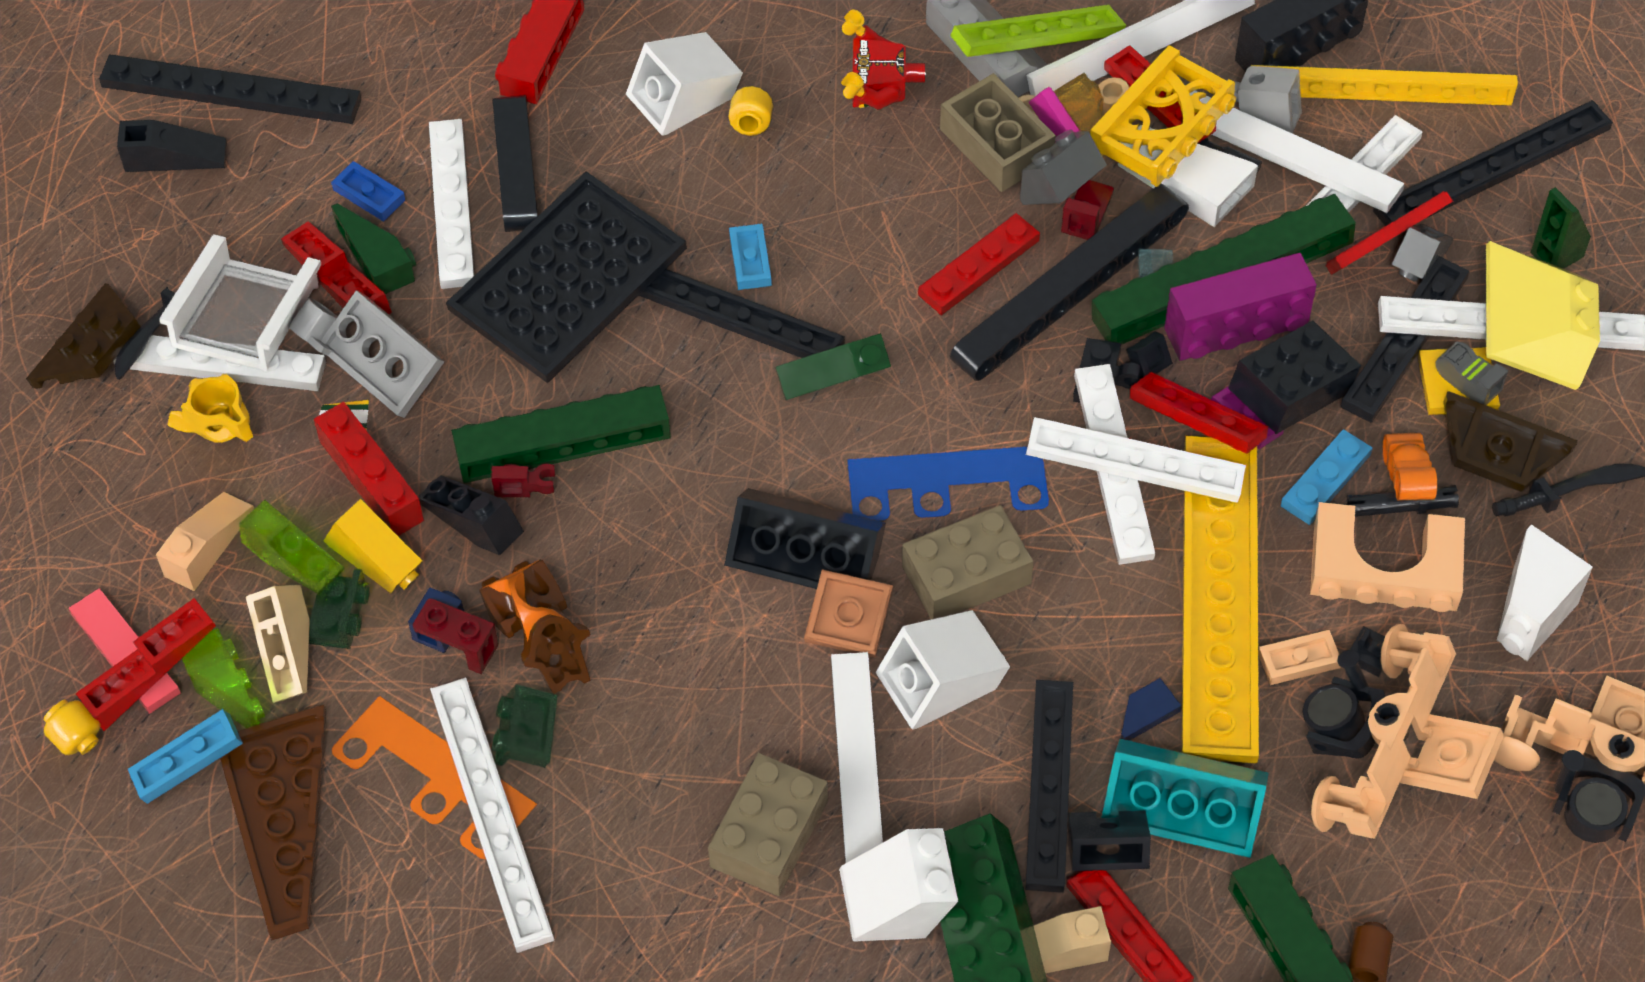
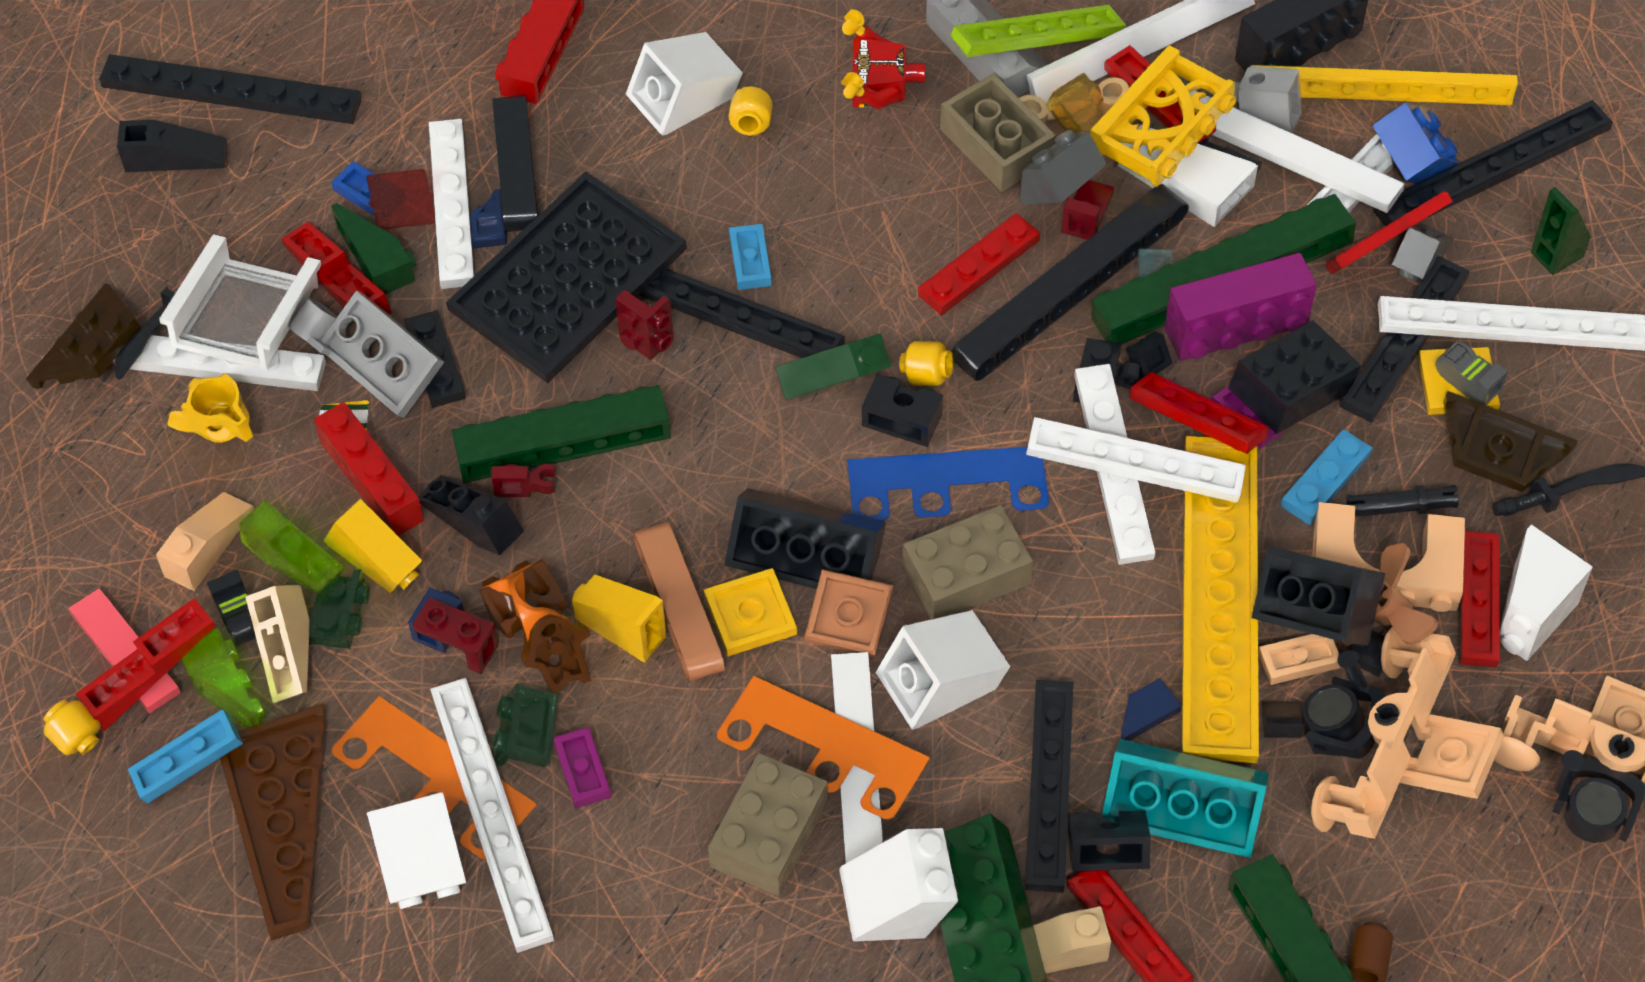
(230, 600): none -> black leg
(401, 199): none -> clear red piece
(417, 850): none -> white slope
(446, 384): none -> black plate
(488, 223): none -> dark blue tile
(582, 767): none -> magenta plate
(621, 615): none -> yellow slope
(643, 326): none -> dark red bracket
(681, 603): none -> nougat beam
(750, 612): none -> yellow plate
(835, 736): none -> orange piece
(911, 423): none -> black brick
(926, 363): none -> yellow head
(1052, 112): dark pink tile -> none
(1282, 720): none -> black slope
(1318, 596): none -> black brick
(1394, 608): none -> nougat piece
(1409, 466): orange piece -> none
(1416, 142): none -> slope
(1480, 600): none -> red plate
(1540, 316): light yellow slope -> none

